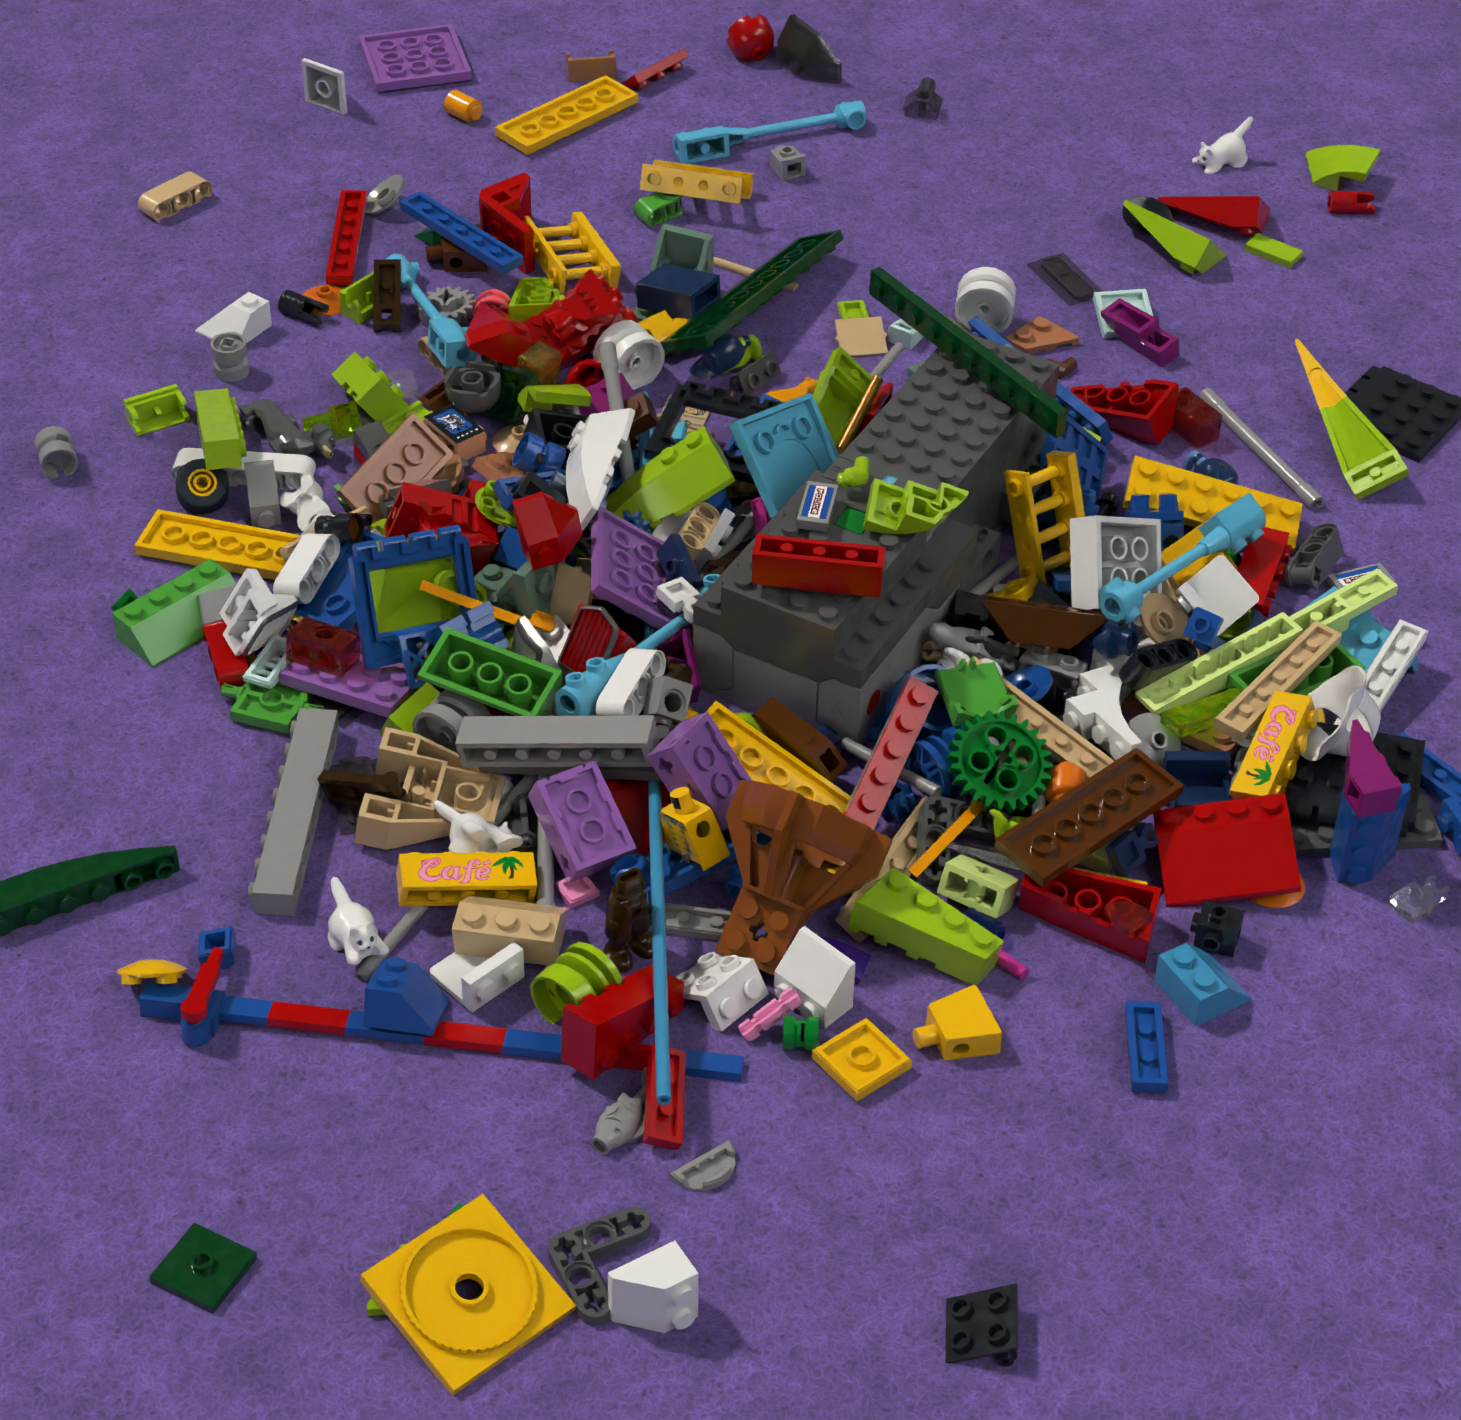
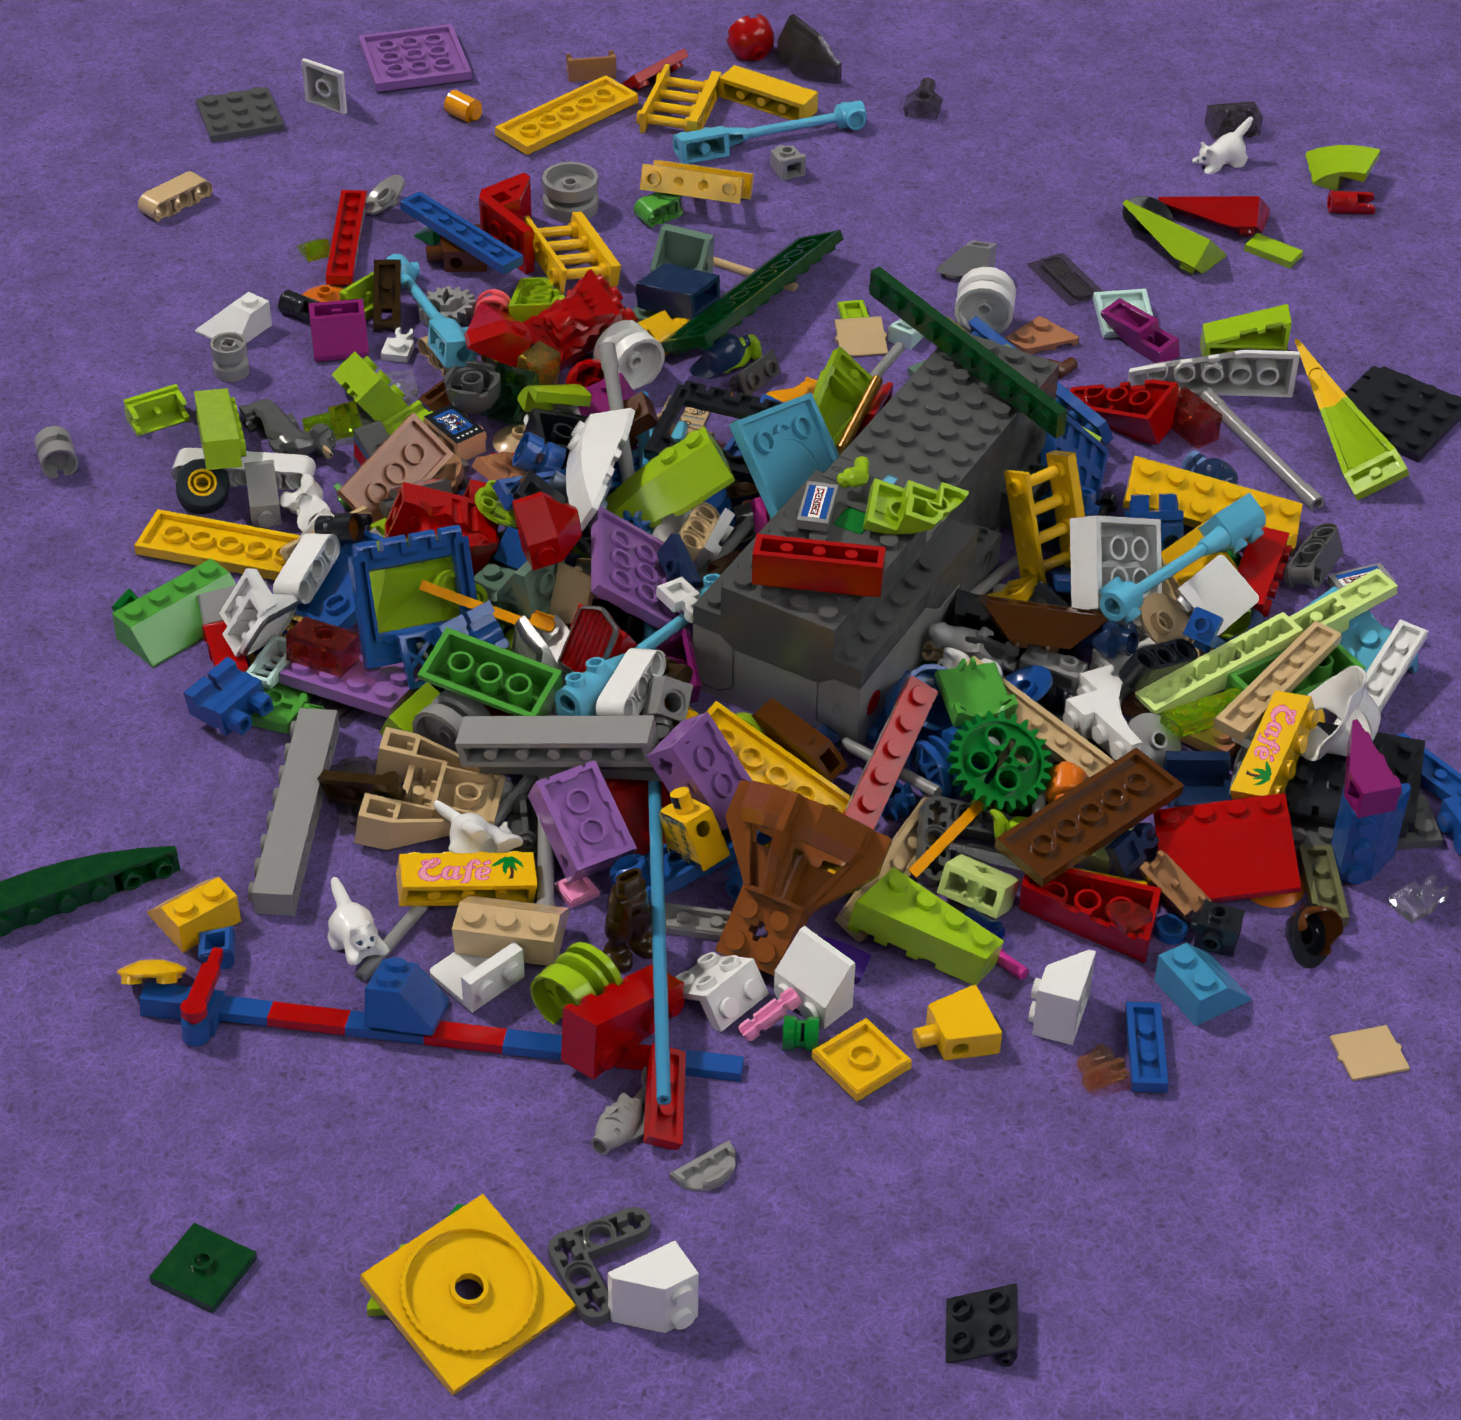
(197, 910): none -> yellow slope
(228, 698): none -> blue hips
(239, 114): none -> dark grey plate
(315, 249): none -> clear neon green slope
(338, 329): none -> magenta slope
(398, 348): none -> white plate
(570, 189): none -> light grey wheel
(697, 113): none -> yellow fence
(768, 93): none -> yellow brick
(970, 256): none -> light grey slope
(1062, 997): none -> white slope
(1101, 1068): none -> clear orange piece
(1171, 929): none -> blue tile
(1176, 886): none -> medium nougat hinge
(1228, 117): none -> clear smoke brick
(1228, 373): none -> white wedge
(1256, 330): none -> lime wedge
(1312, 933): none -> black piece
(1322, 878): none -> olive plate
(1369, 1053): none -> tan piece

